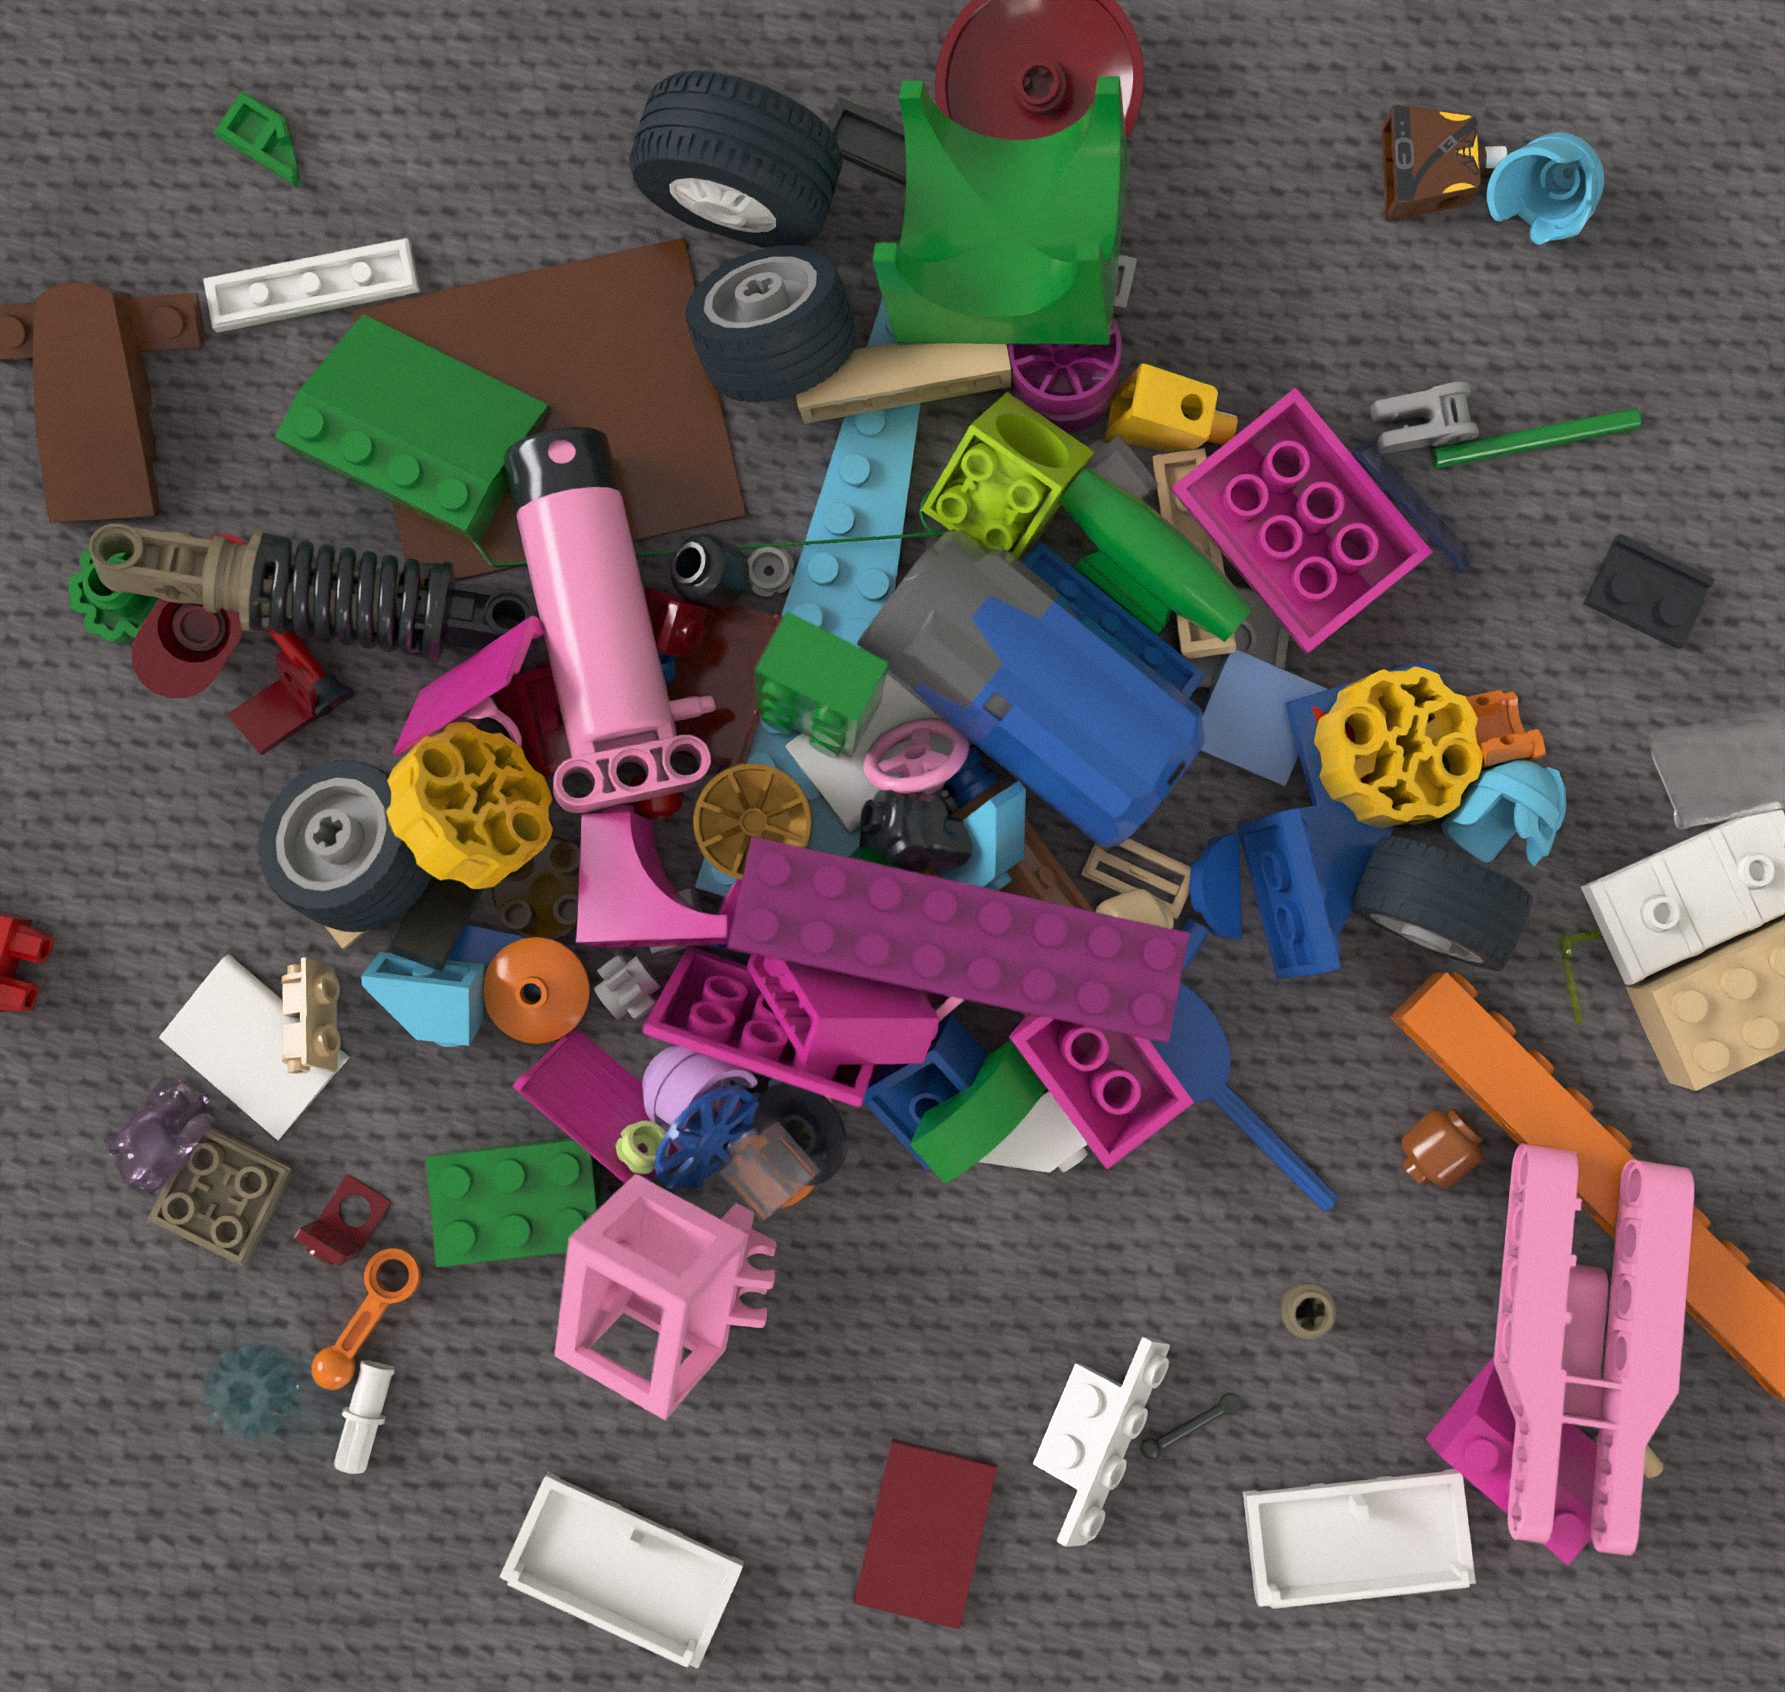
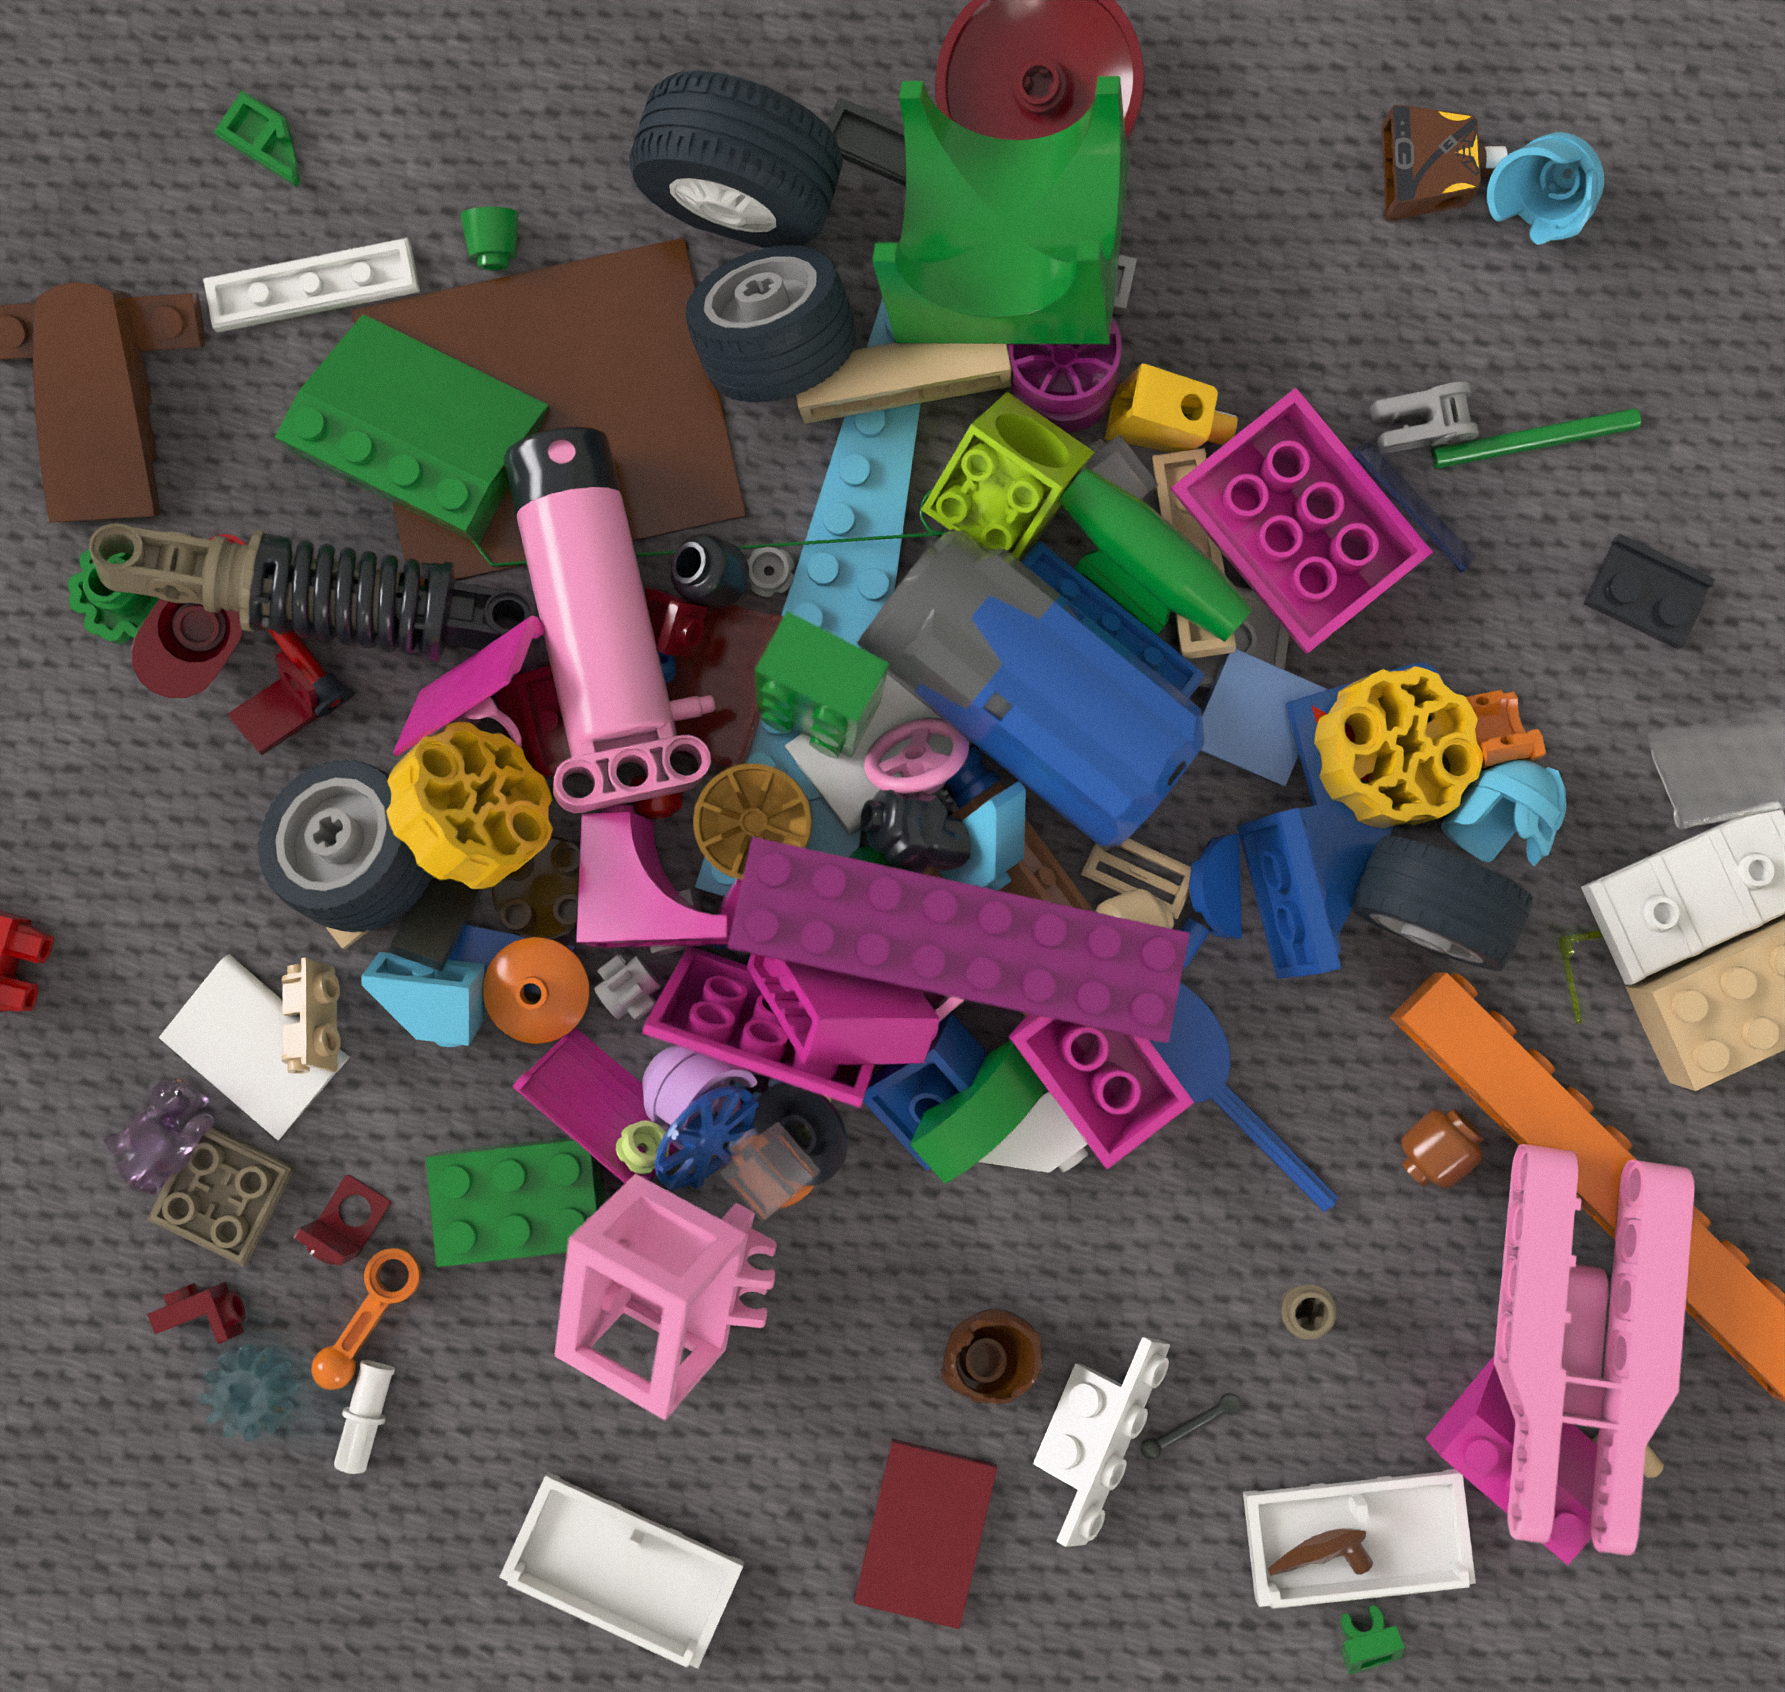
(222, 1308): none -> dark red bracket
(491, 236): none -> green hat
(990, 1370): none -> reddish brown hair
(1325, 1547): none -> reddish brown bar
(1372, 1647): none -> green tile

